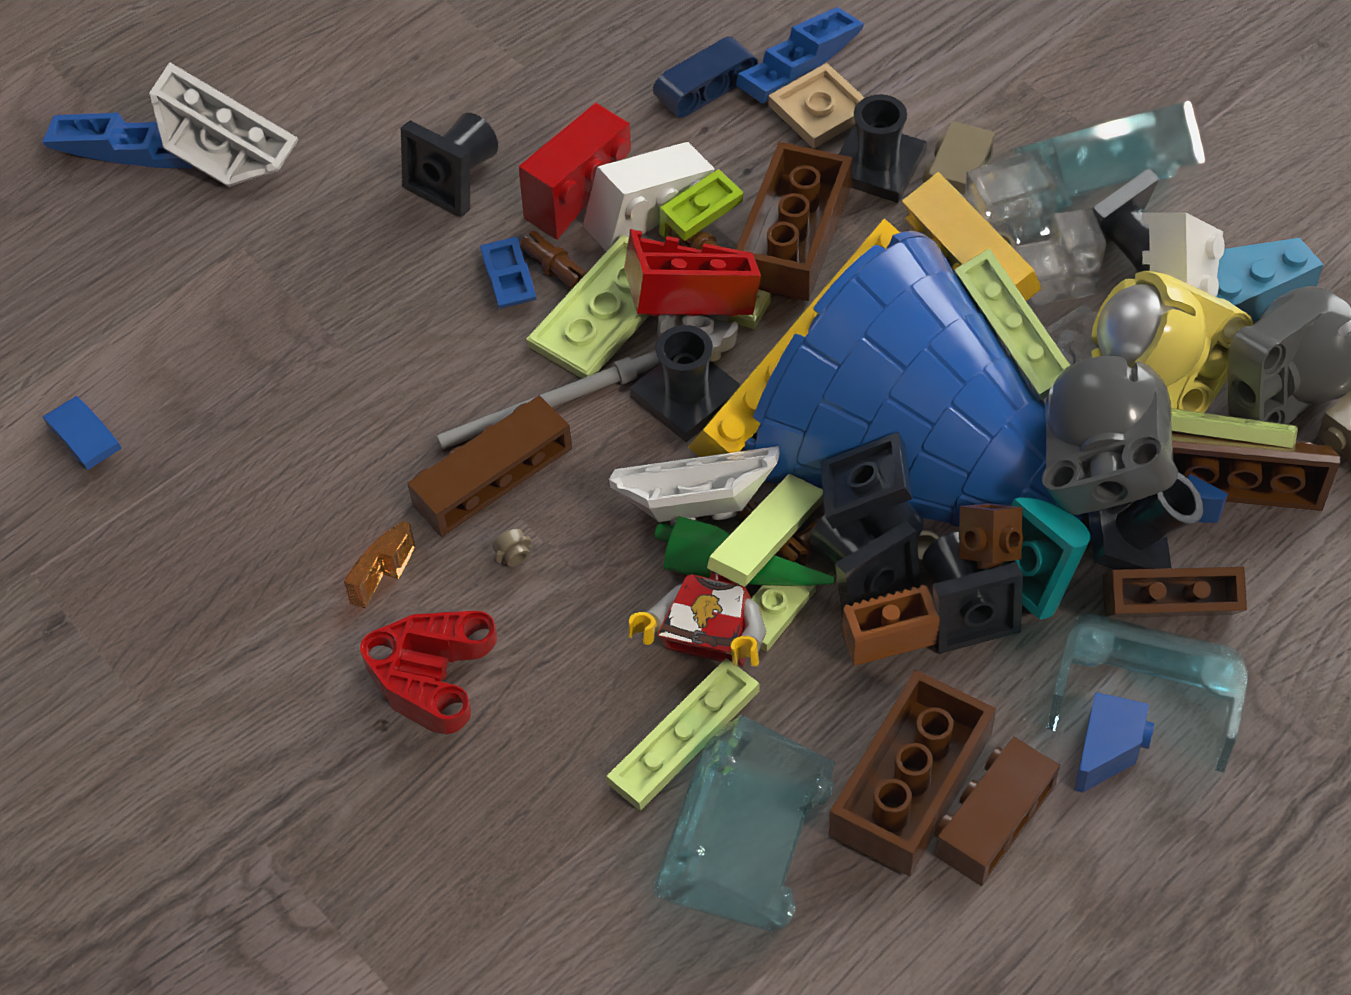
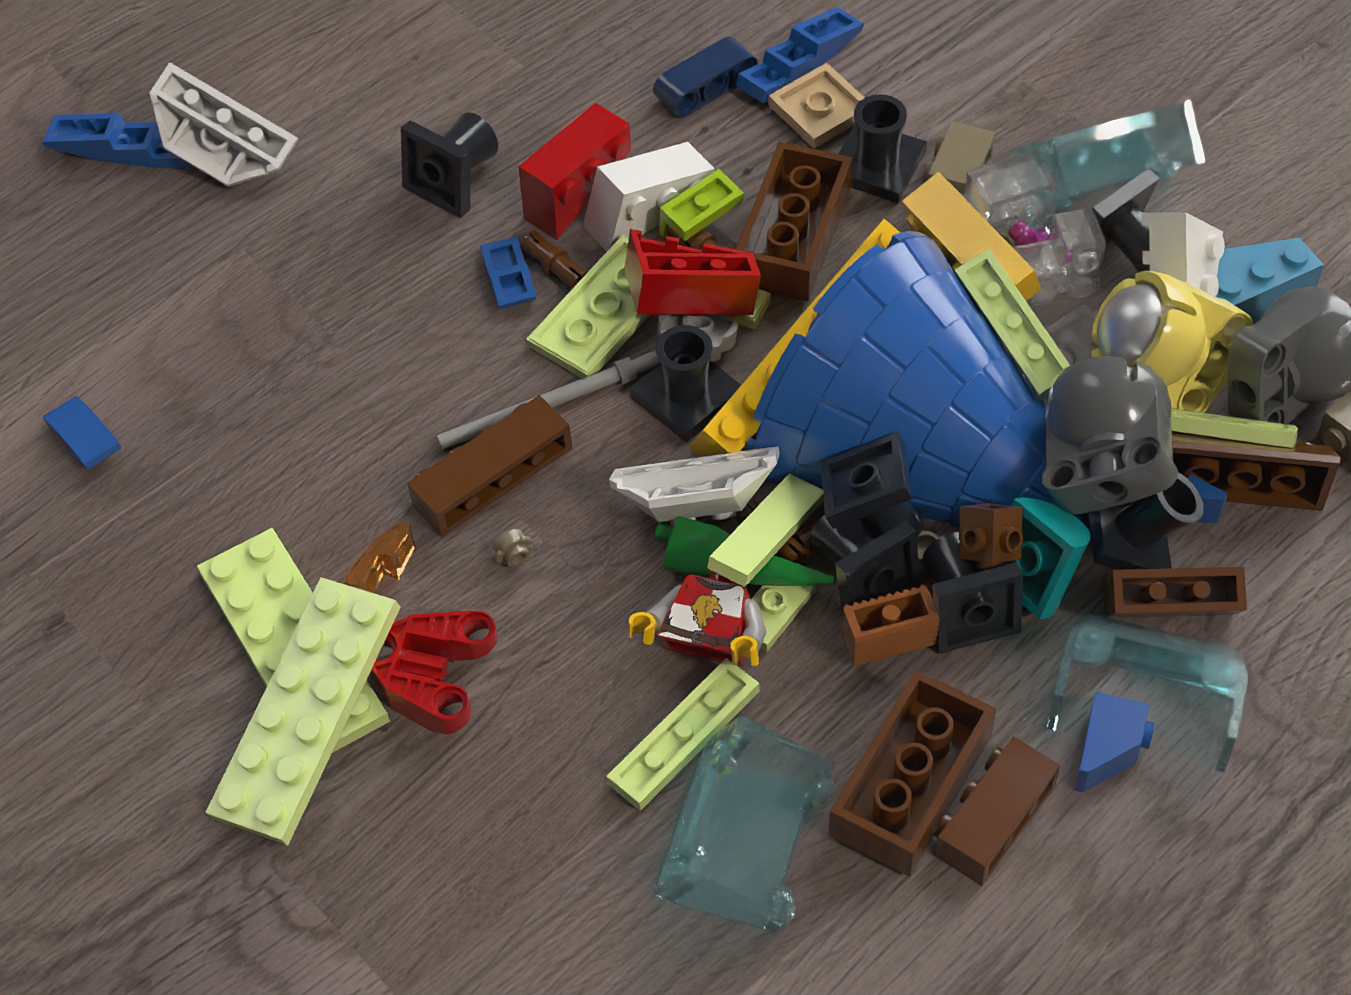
(263, 603): none -> yellowish green plate
(303, 711): none -> yellowish green plate
(1024, 235): none -> magenta arm

